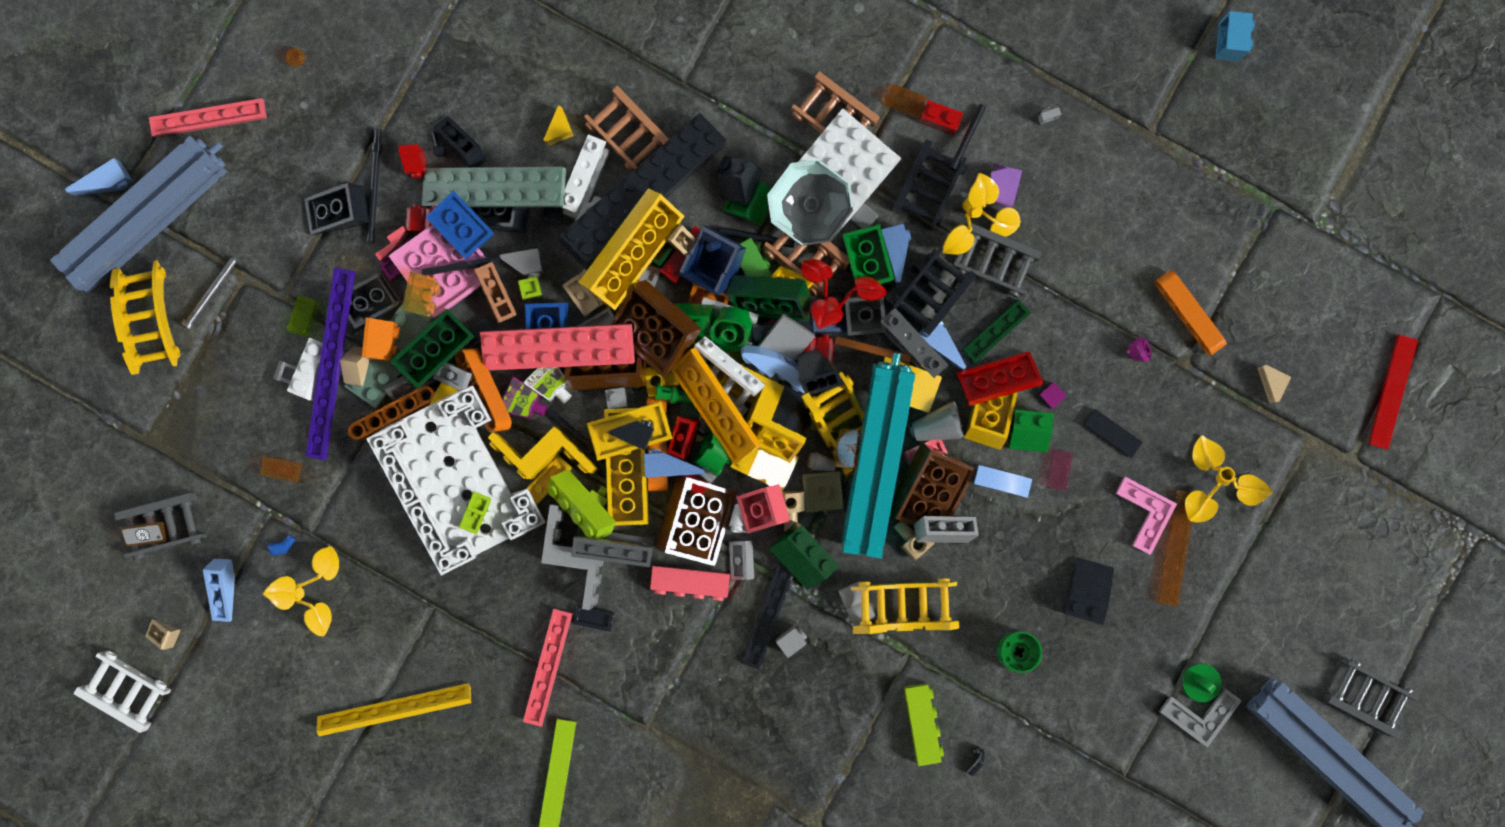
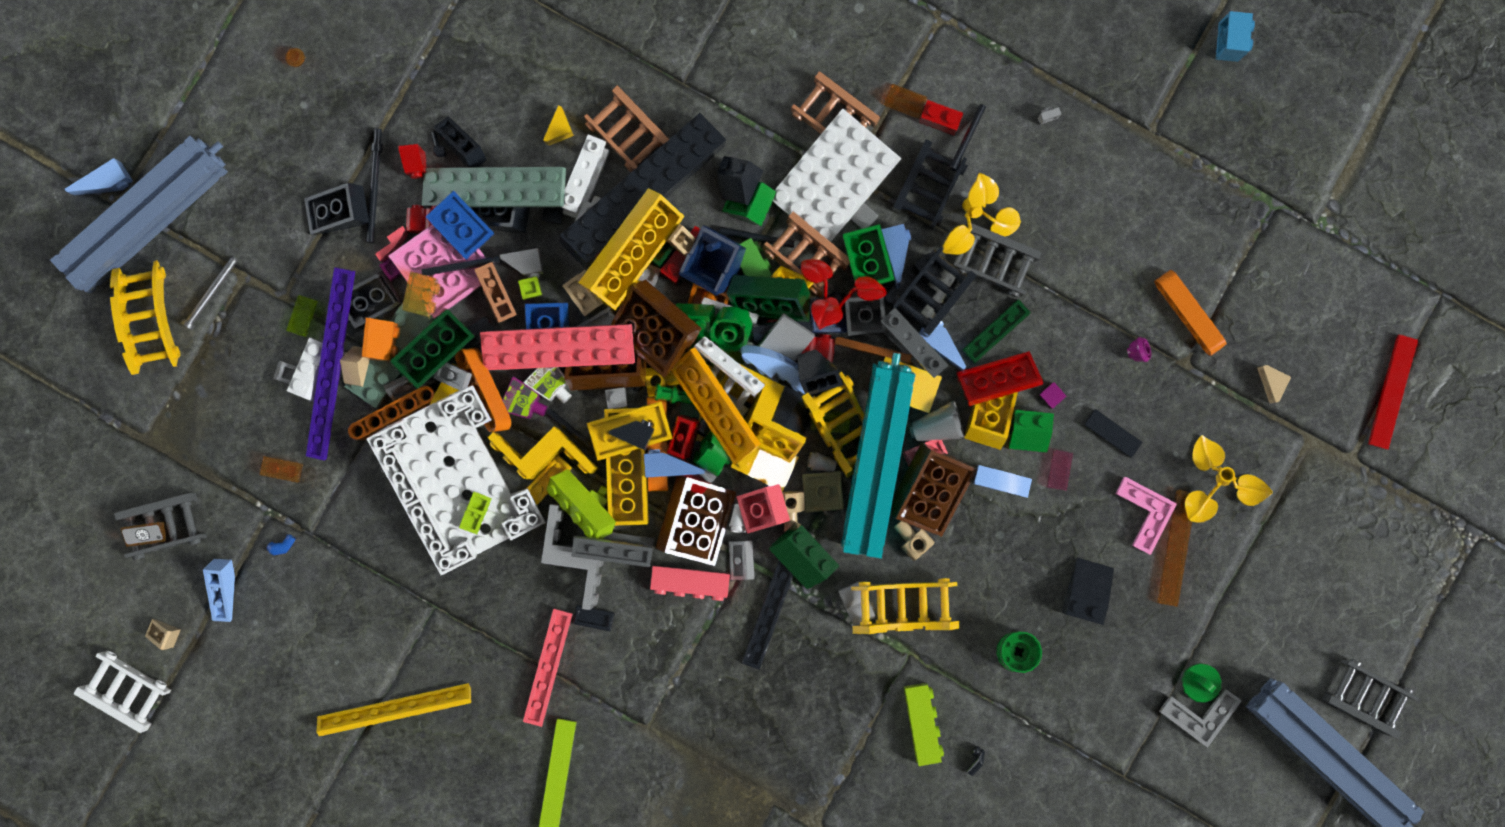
(207, 117): coral plate -> none
(285, 592): yellow plant -> none
(791, 641): light grey brick -> none
(810, 202): dark grey rock -> none
(847, 448): slope -> none
(946, 529): light grey brick -> none
(1007, 182): medium lavender piece -> none

